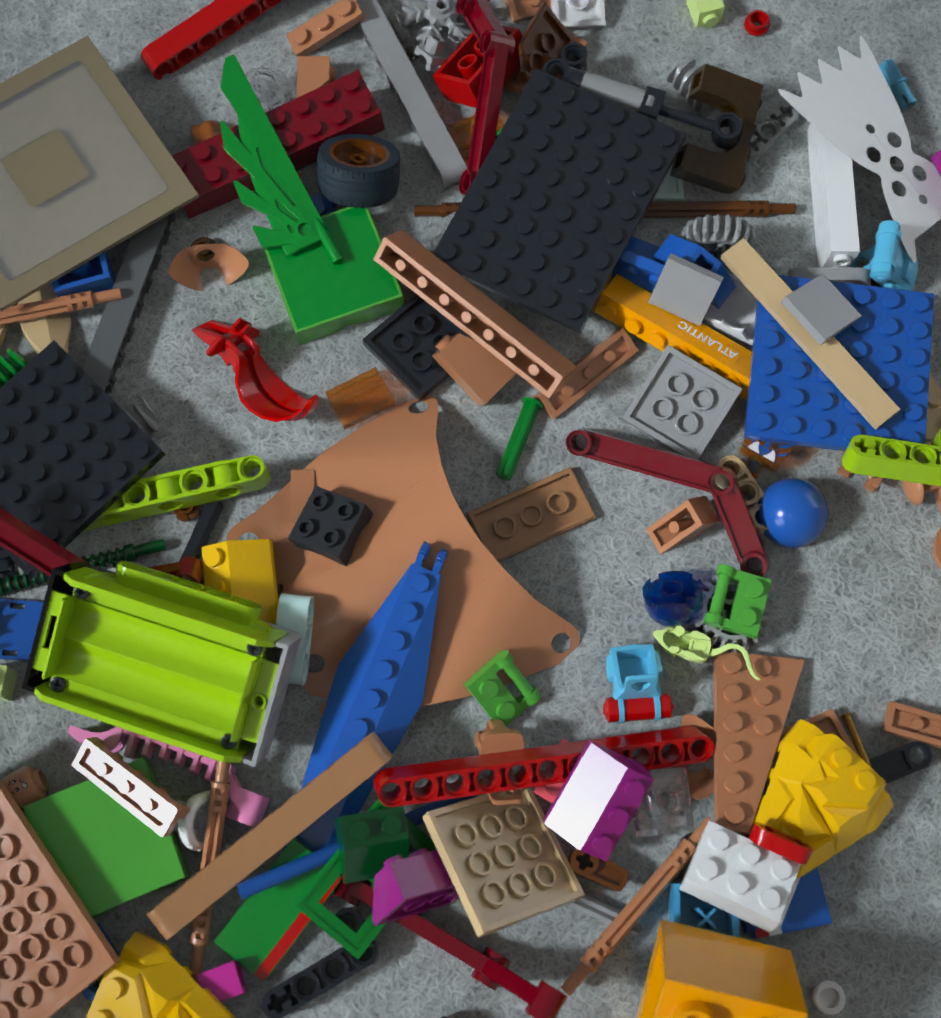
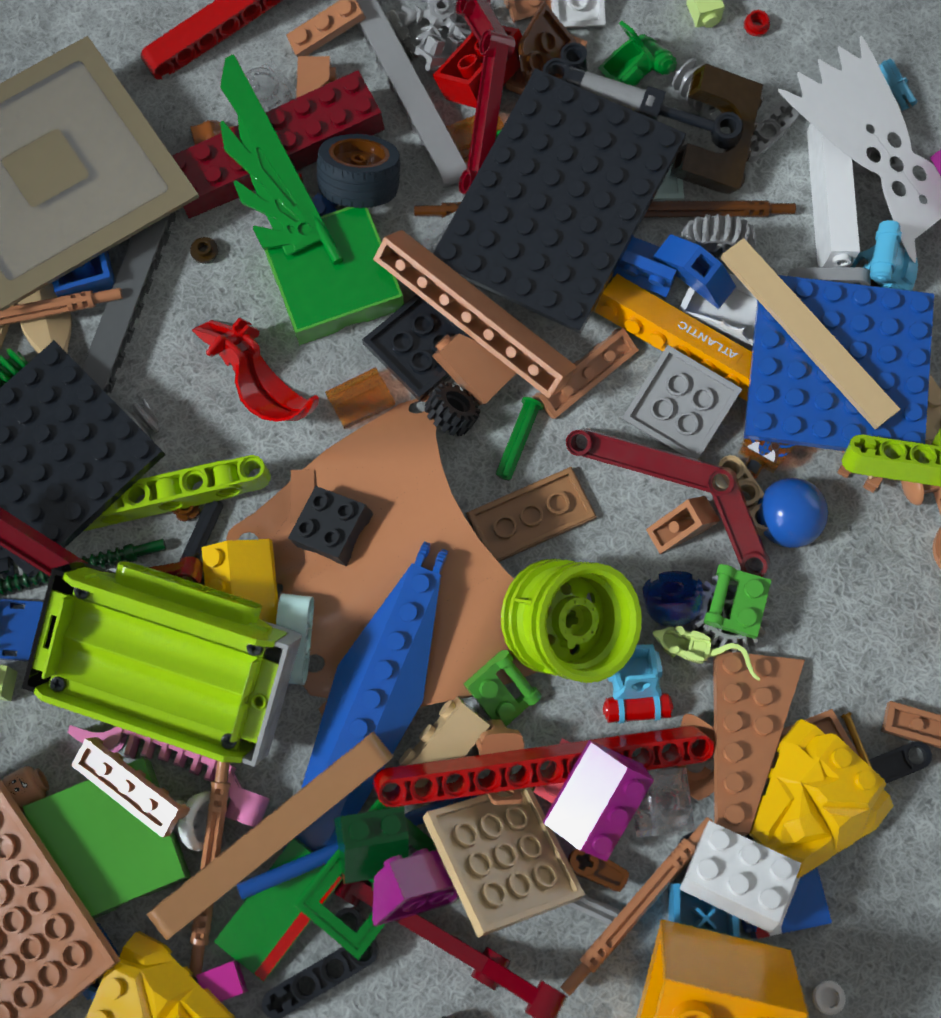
(187, 267): nougat piece -> none
(449, 737): none -> tan brick
(452, 409): none -> black tyre
(549, 615): none -> lime wheel
(637, 58): none -> green piece
(685, 289): light grey tile -> none
(780, 843): red beam -> none
(821, 309): light grey tile -> none

